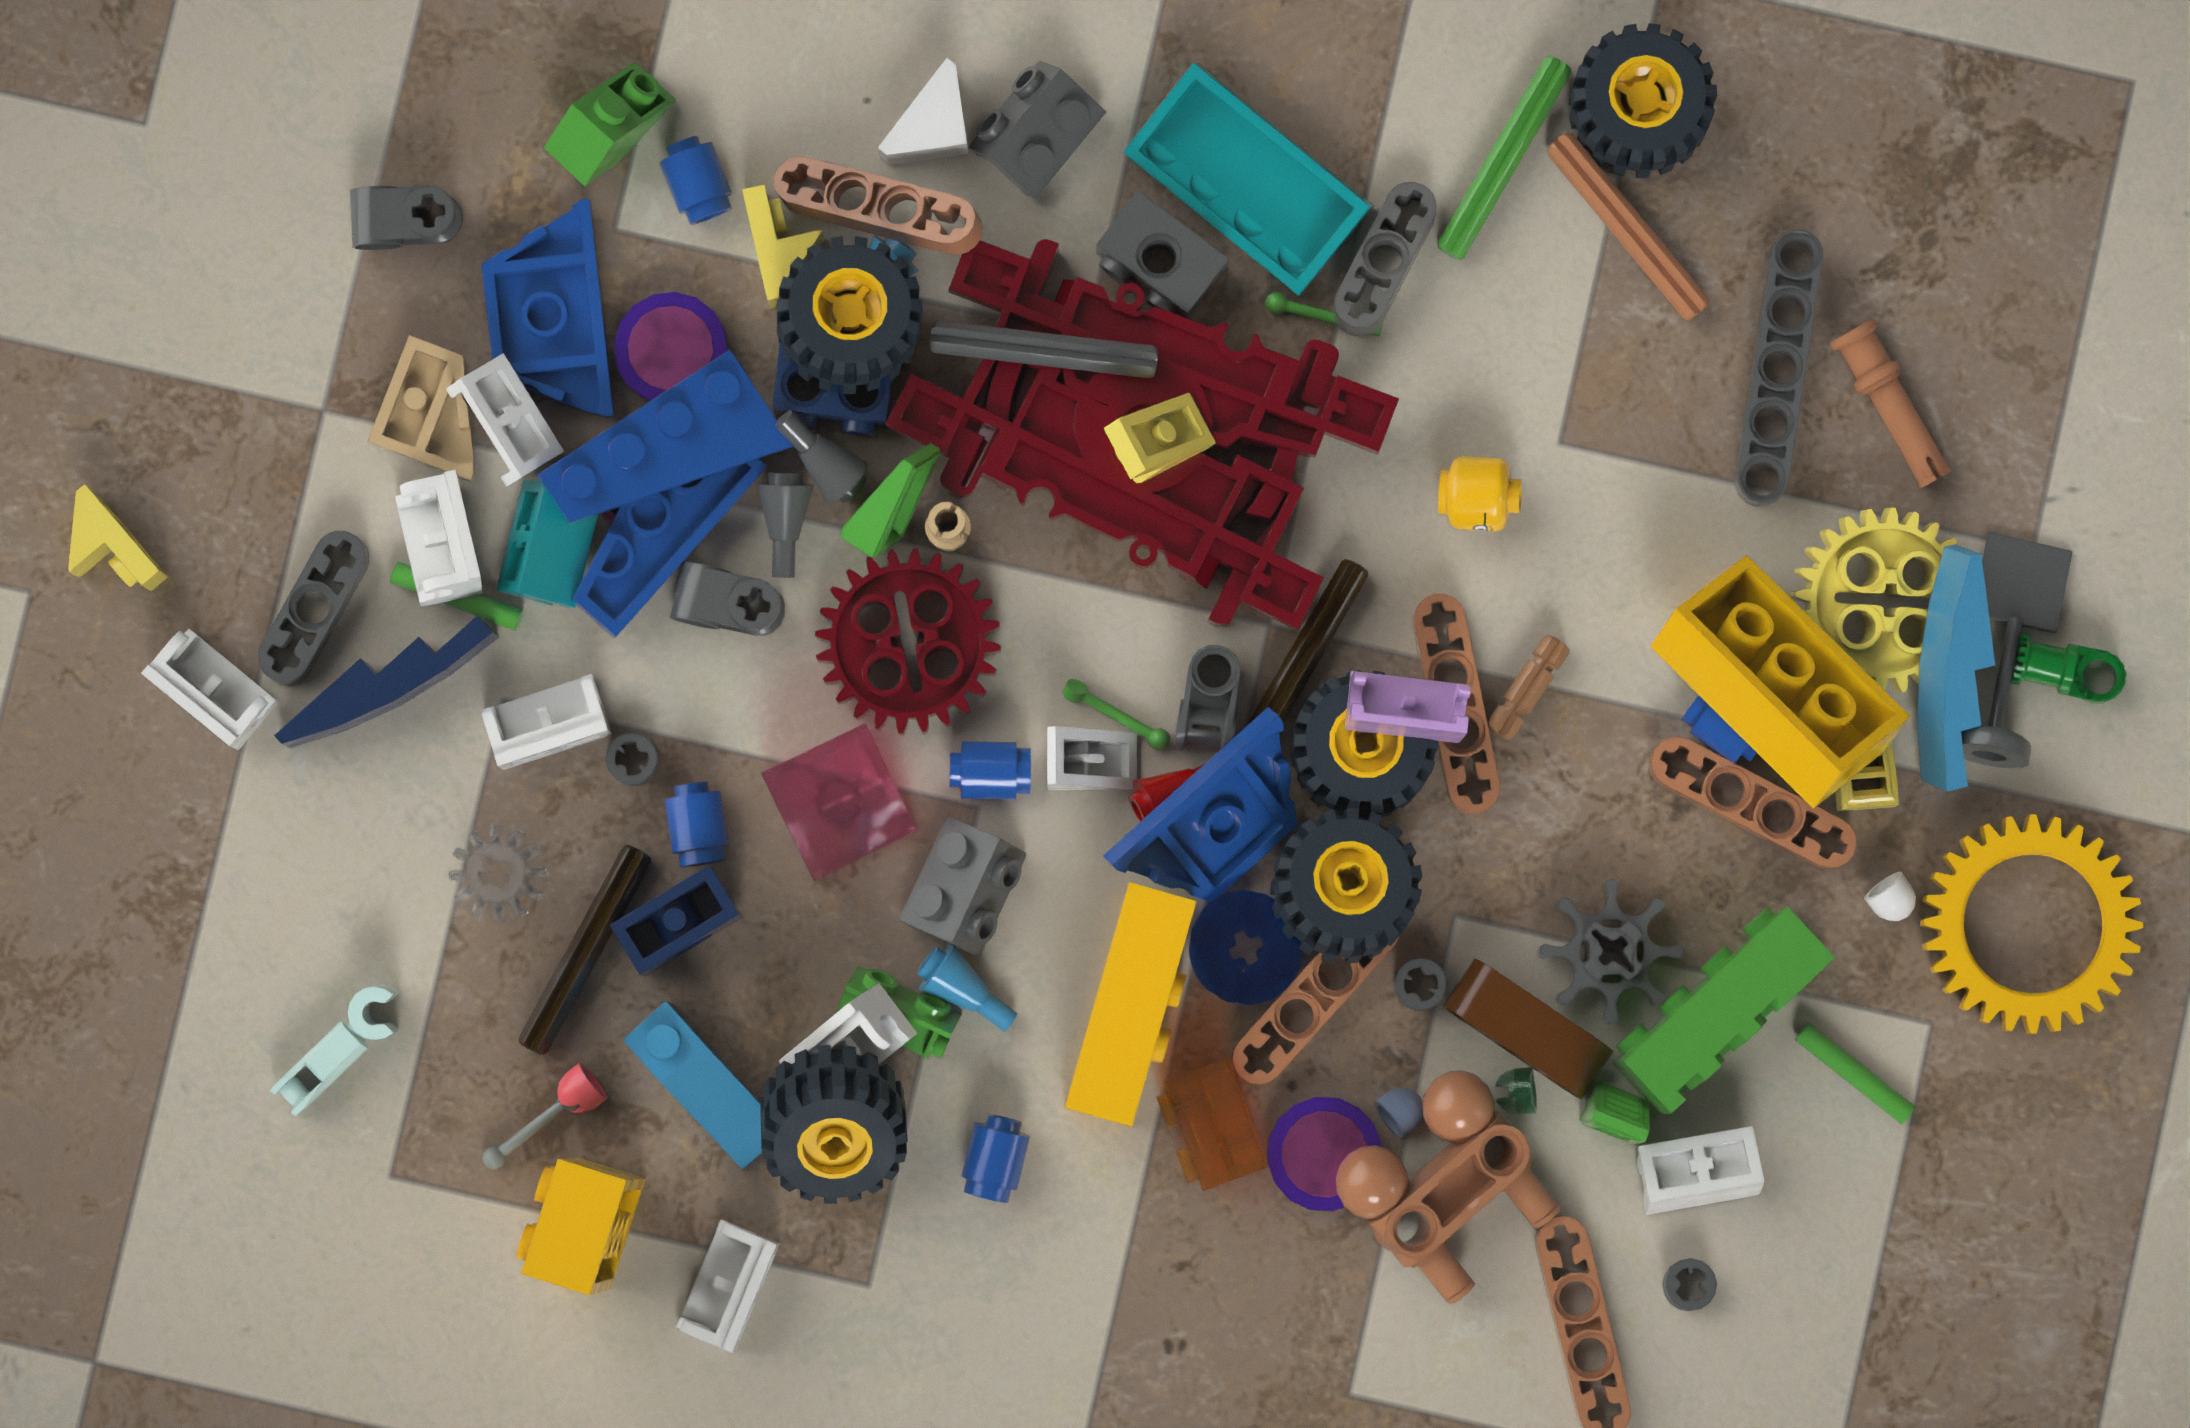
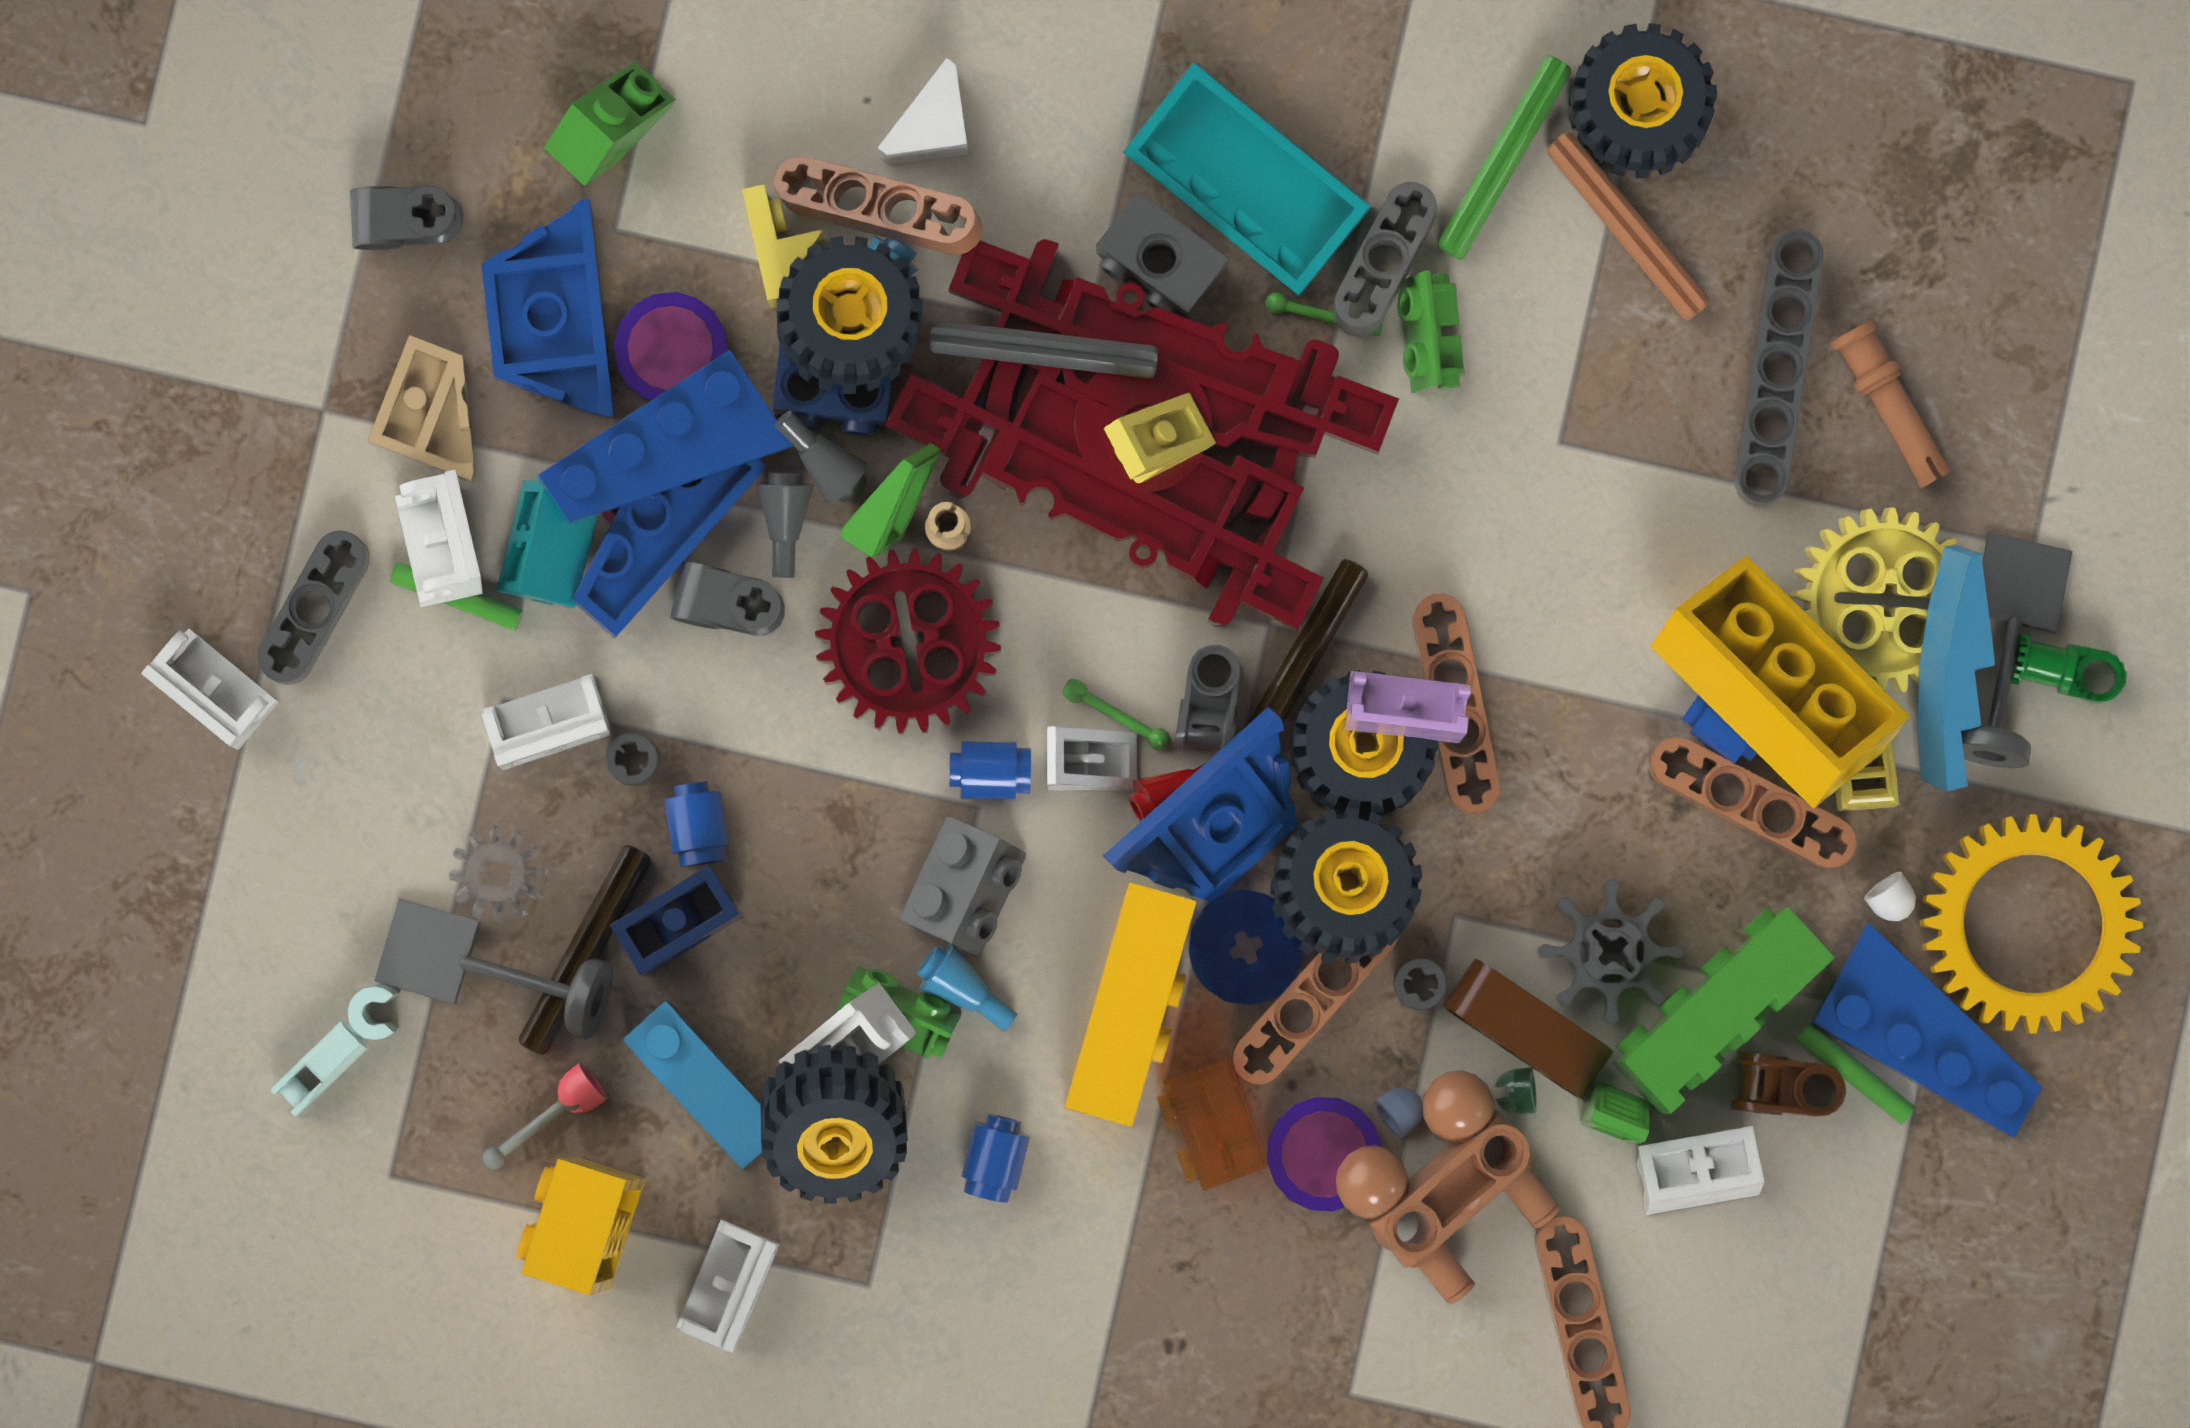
(98, 532): light yellow slope -> none
(364, 694): dark blue slope -> none
(433, 949): none -> dark grey piece
(508, 417): white hinge -> none
(696, 180): blue brick -> none
(839, 802): clear pink slope -> none
(1037, 127): dark grey bracket -> none
(1425, 306): none -> bright green hinge
(1478, 493): yellow head -> none
(1528, 687): medium nougat axle -> none
(1672, 1284): dark grey bush -> none
(1783, 1086): none -> reddish brown piece
(1917, 1031): none -> blue wing

